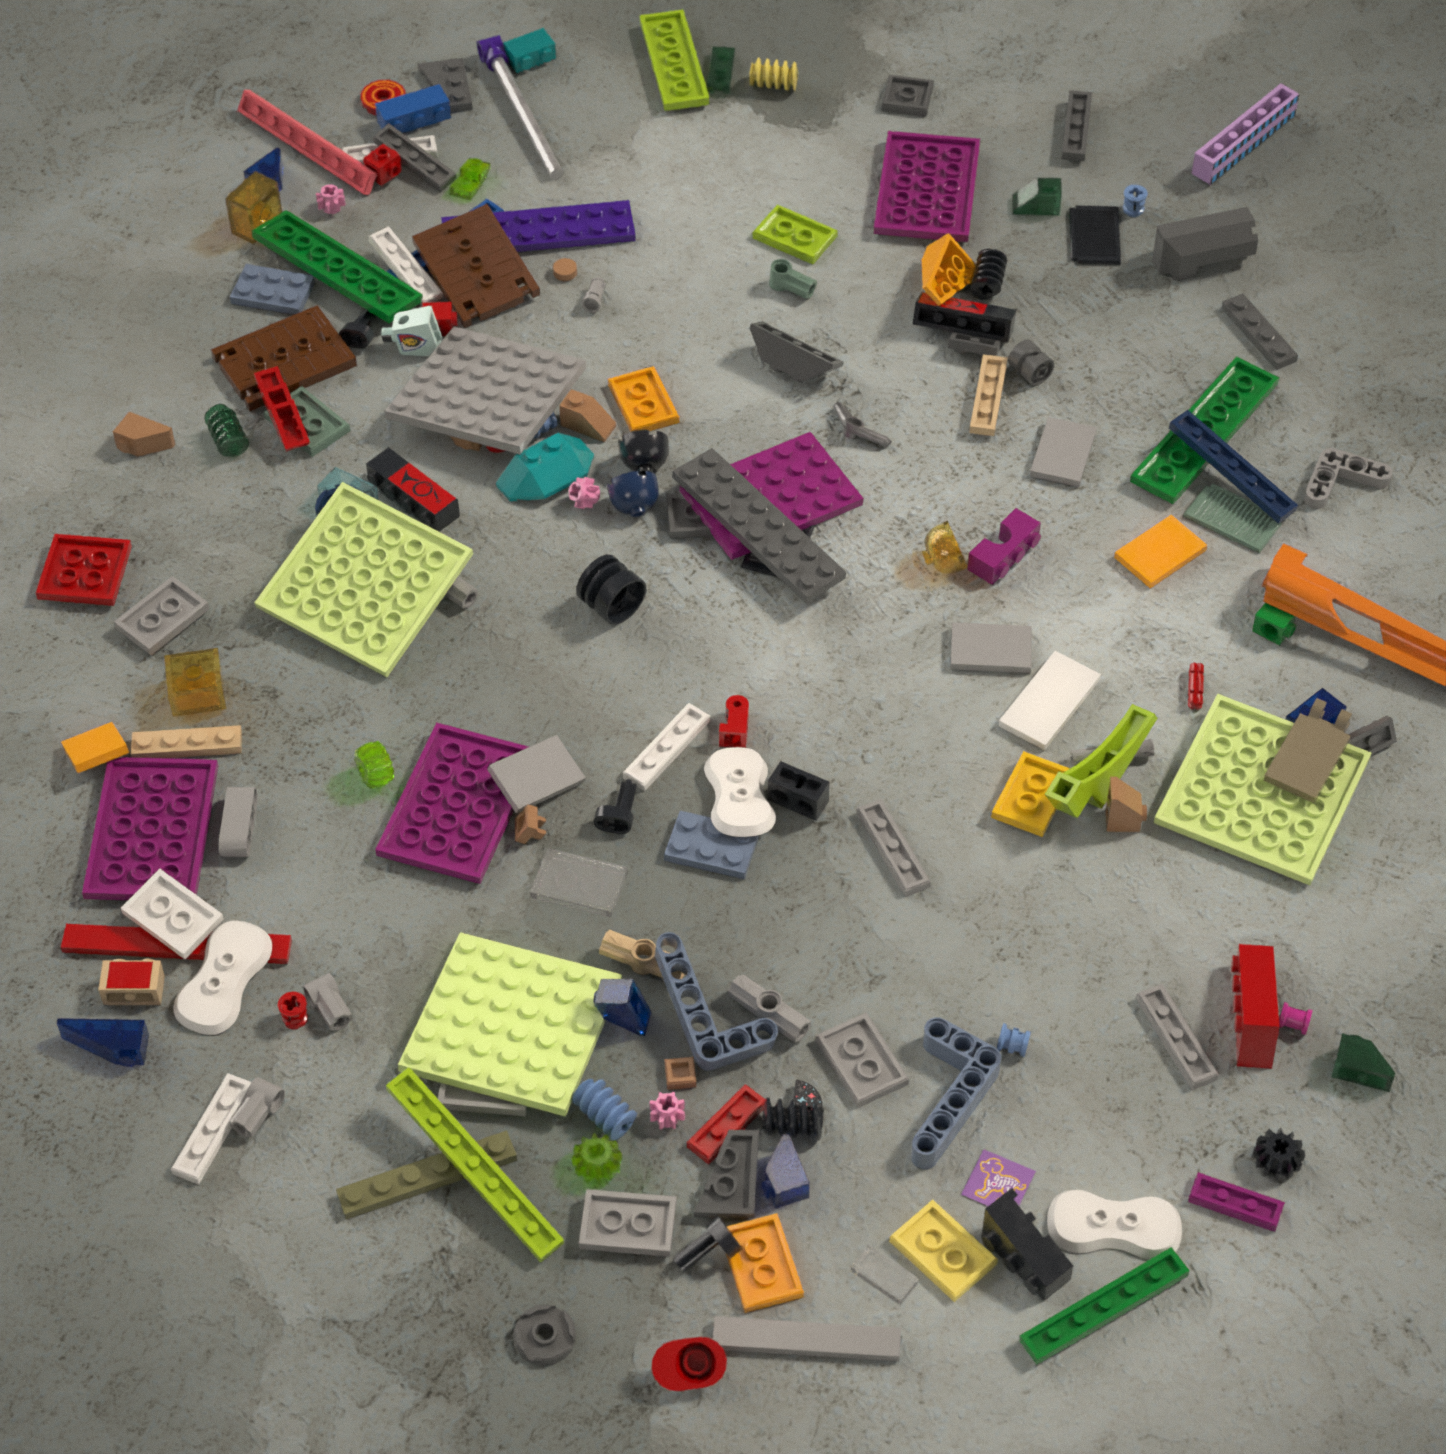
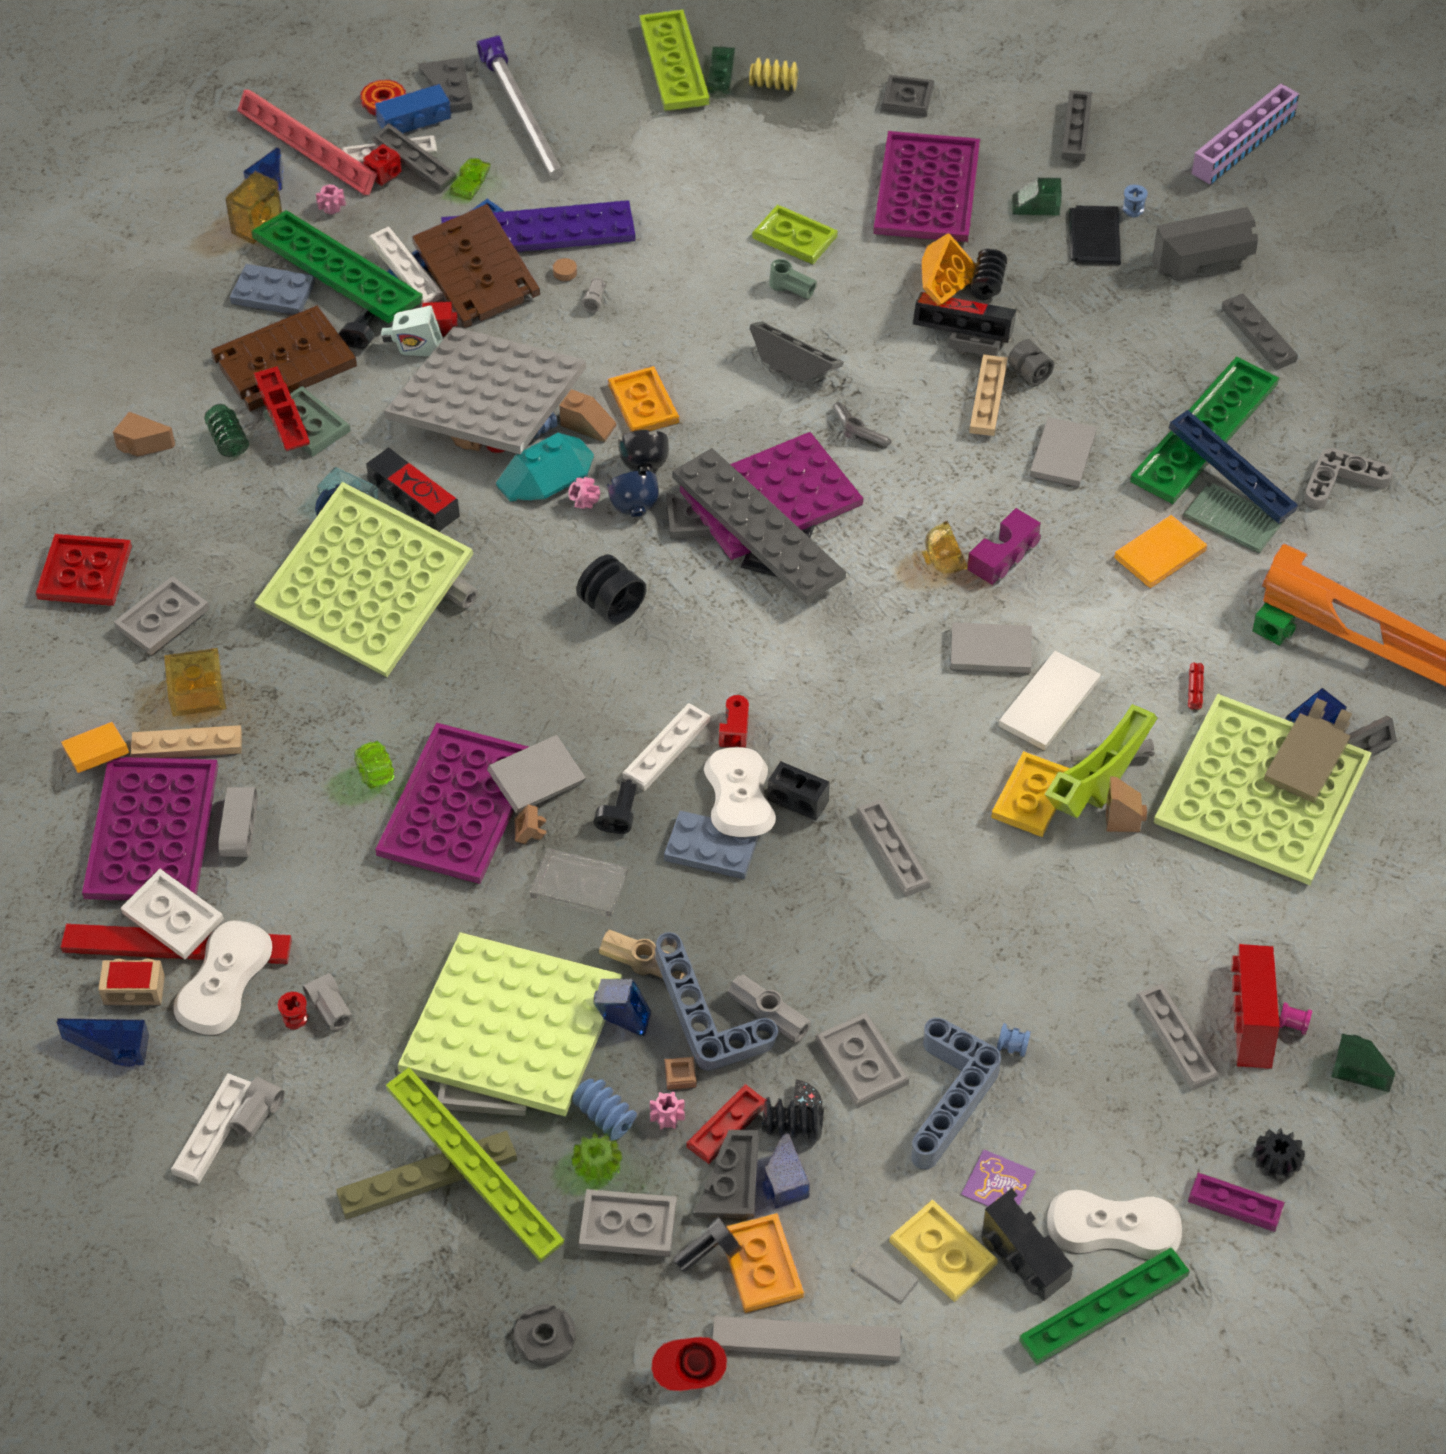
(530, 50): teal brick -> none

